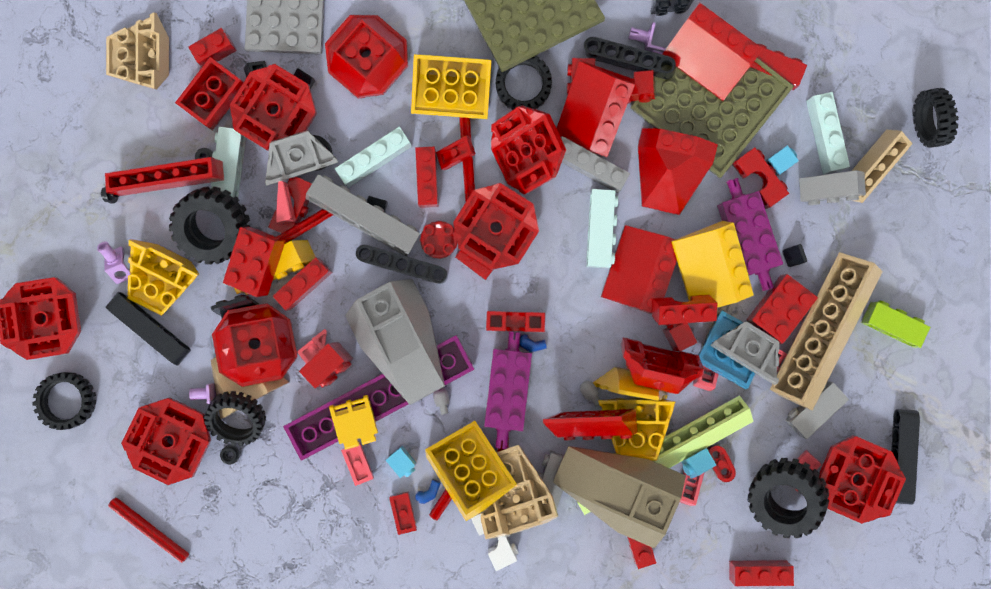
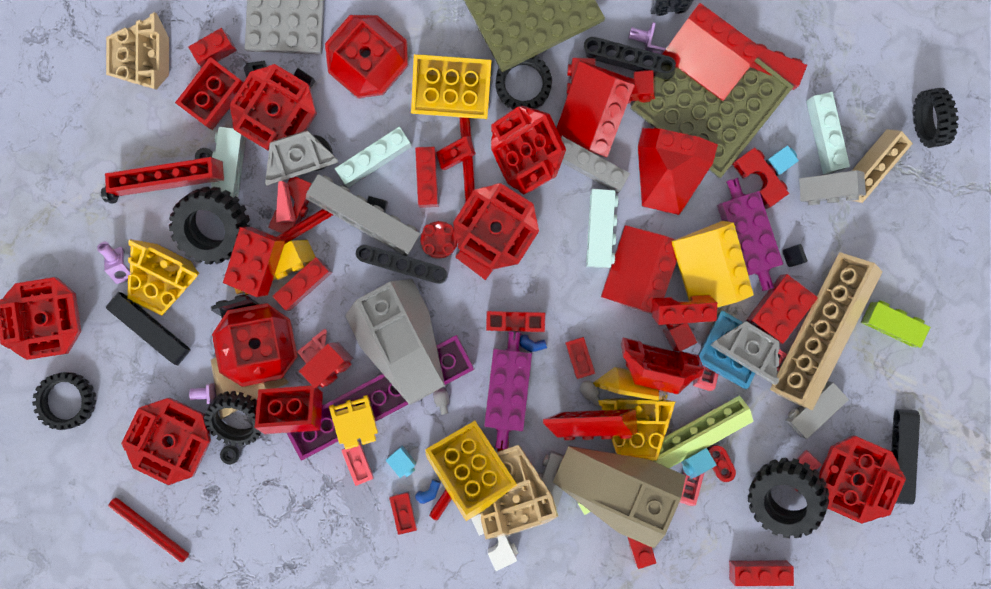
(289, 409): none -> red brick
(580, 358): none -> red plate

